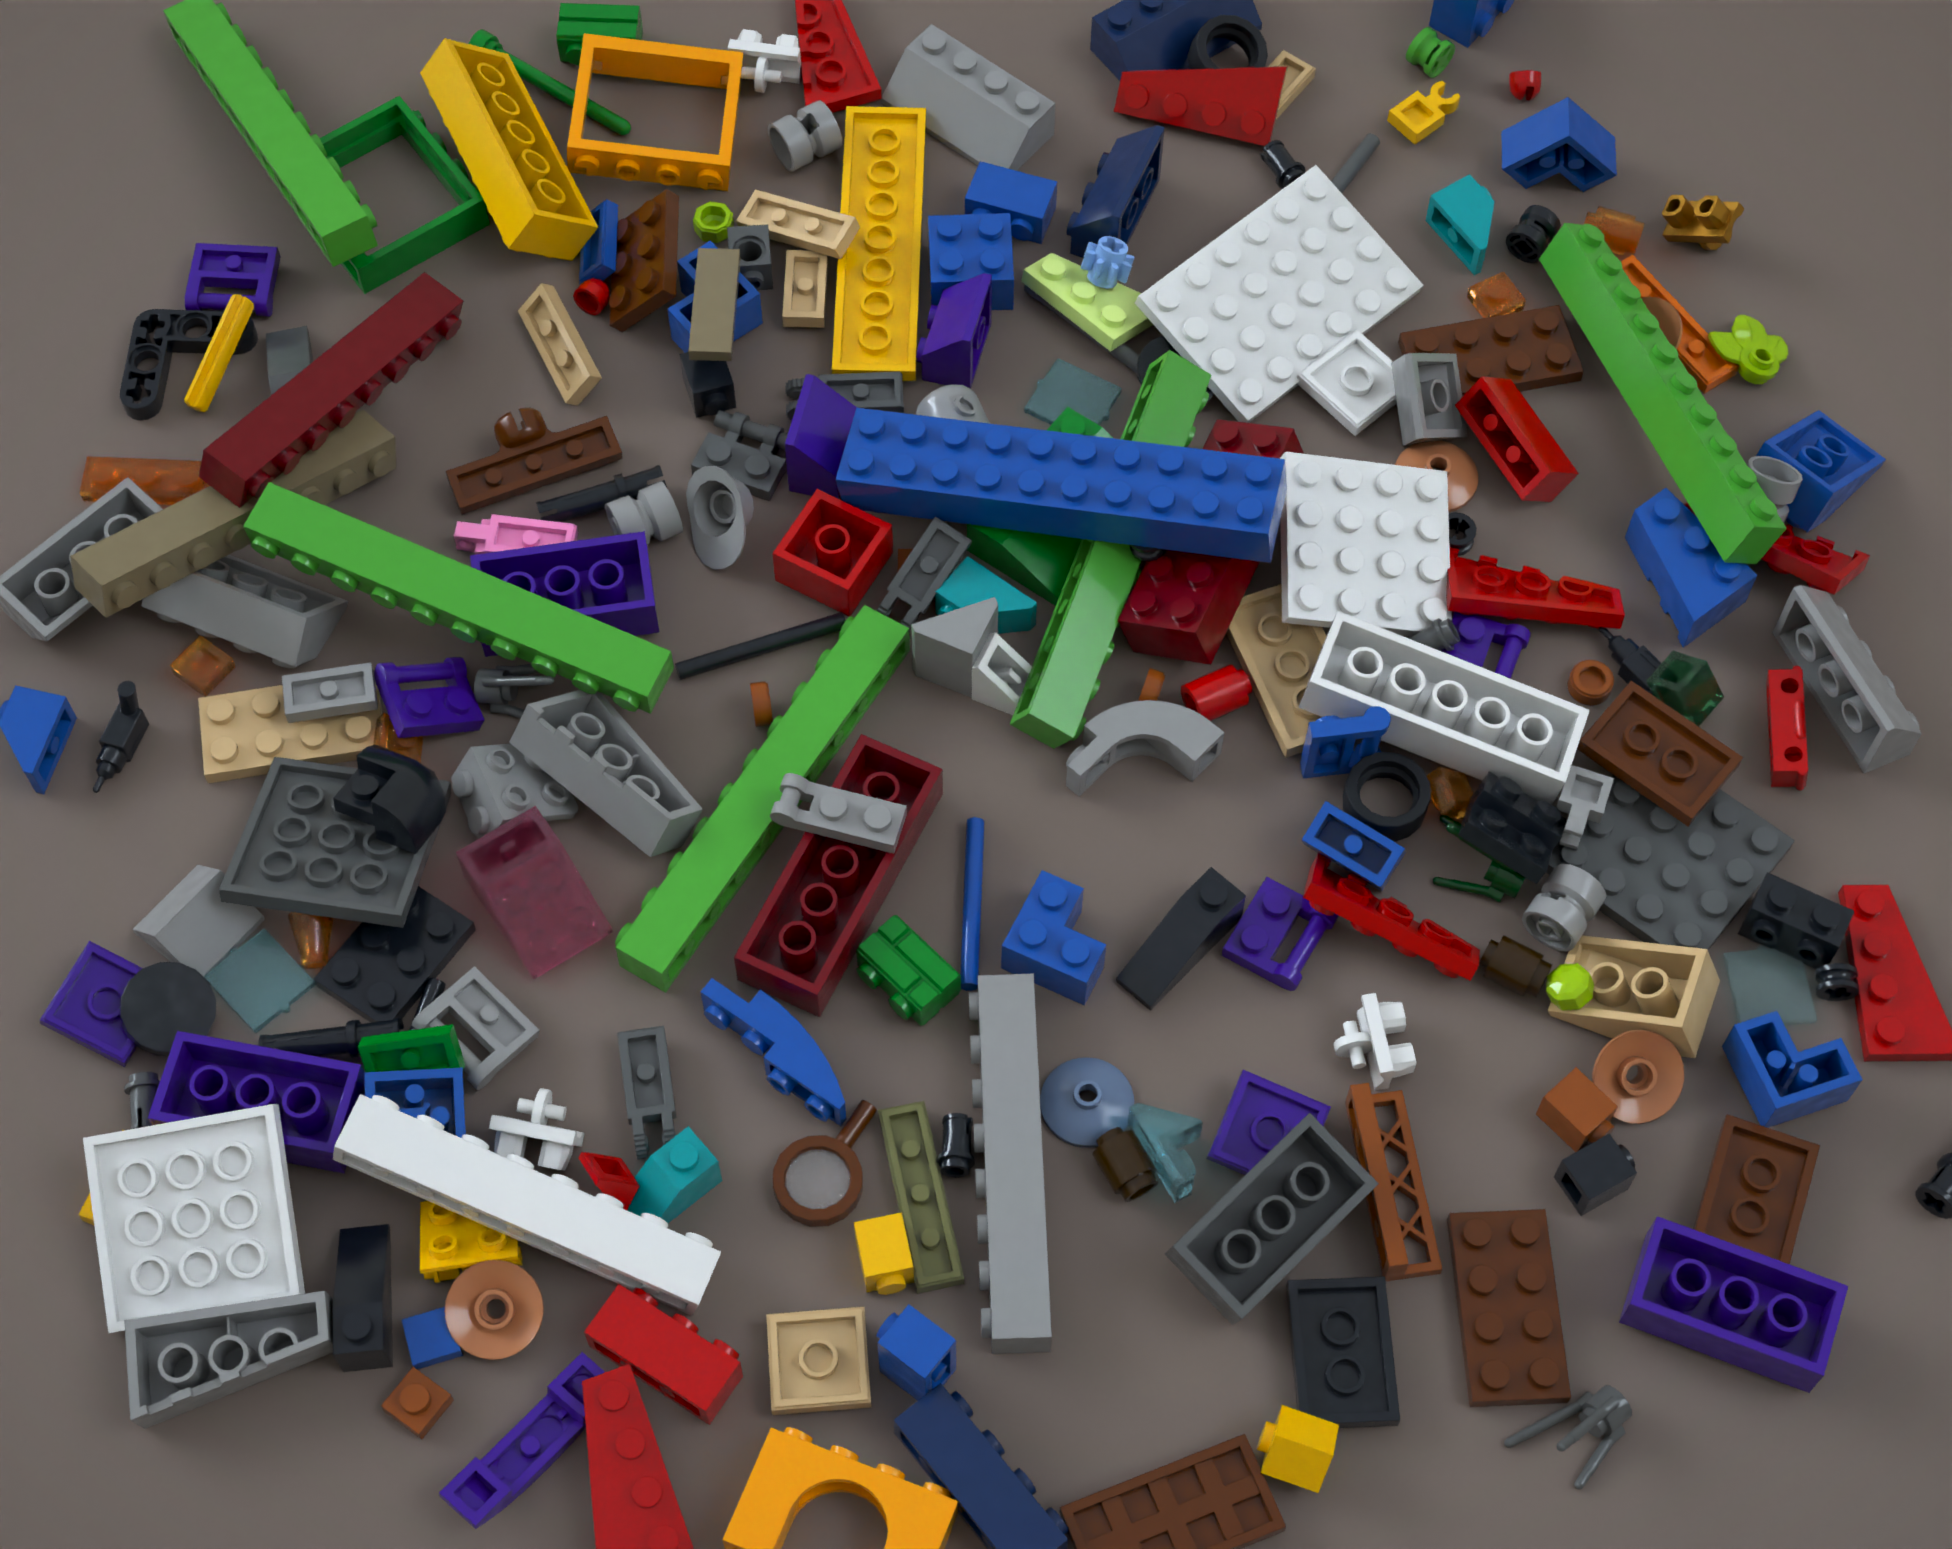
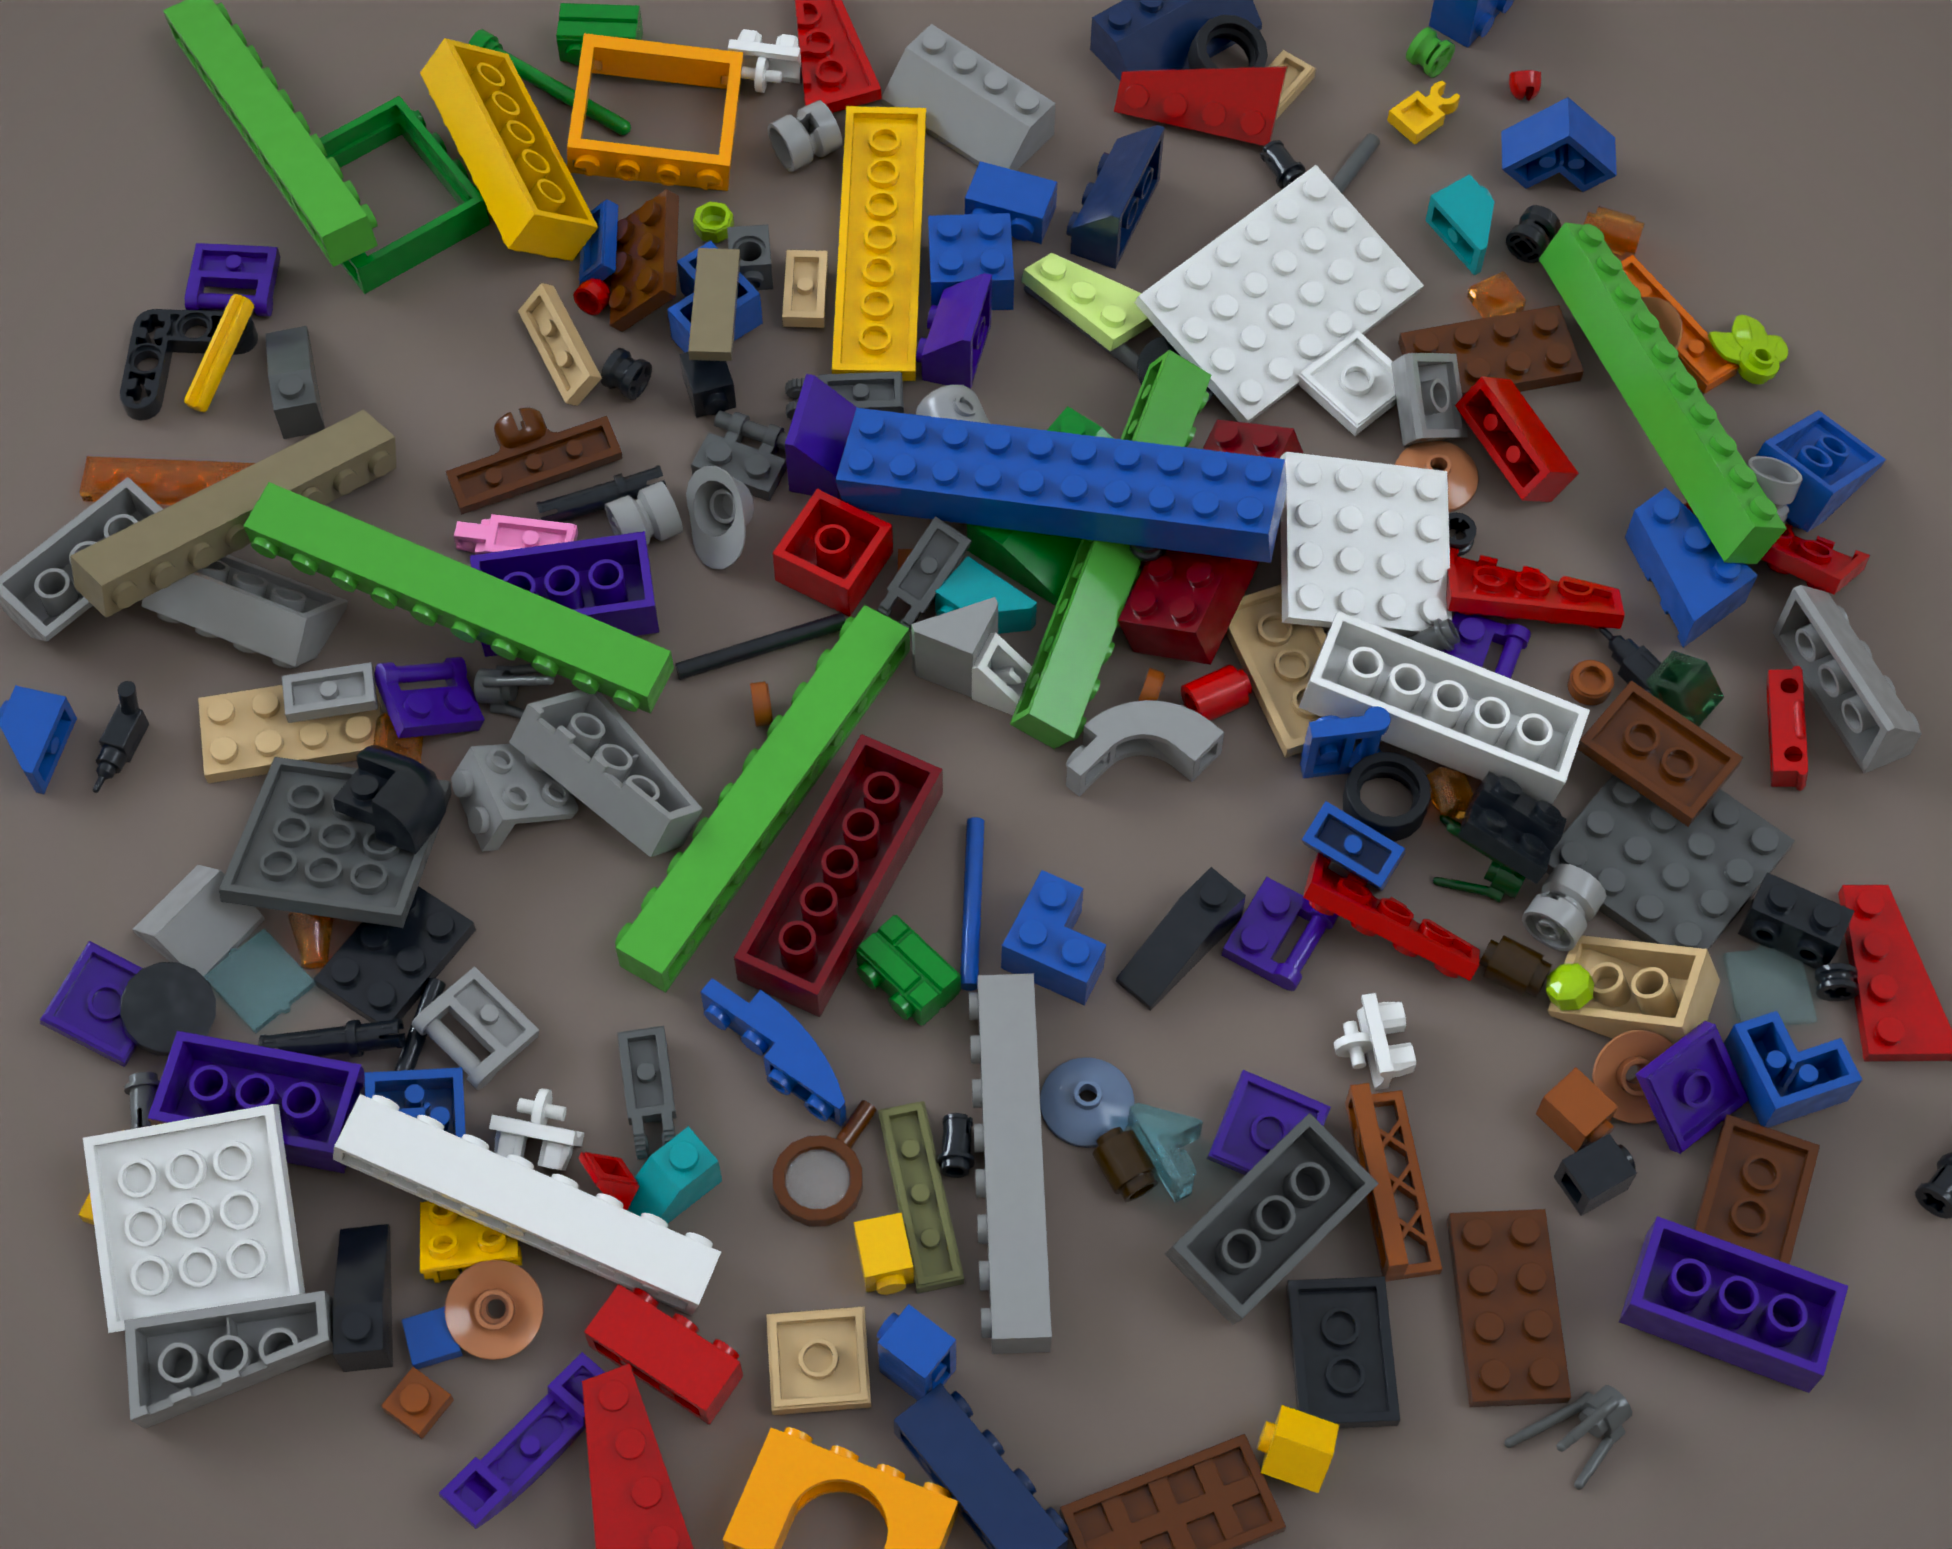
(202, 666): clear orange plate -> none
(330, 390): dark red brick -> none
(412, 1050): green plate -> none
(533, 892): clear pink slope -> none
(626, 373): none -> black wheel
(800, 223): tan plate -> none
(839, 814): light grey plate -> none
(1074, 388): clear light blue piece -> none
(1107, 262): light blue gear -> none
(1584, 799): light grey plate -> none
(1692, 1087): none -> dark purple plate
(1700, 221): pearl gold hips -> none

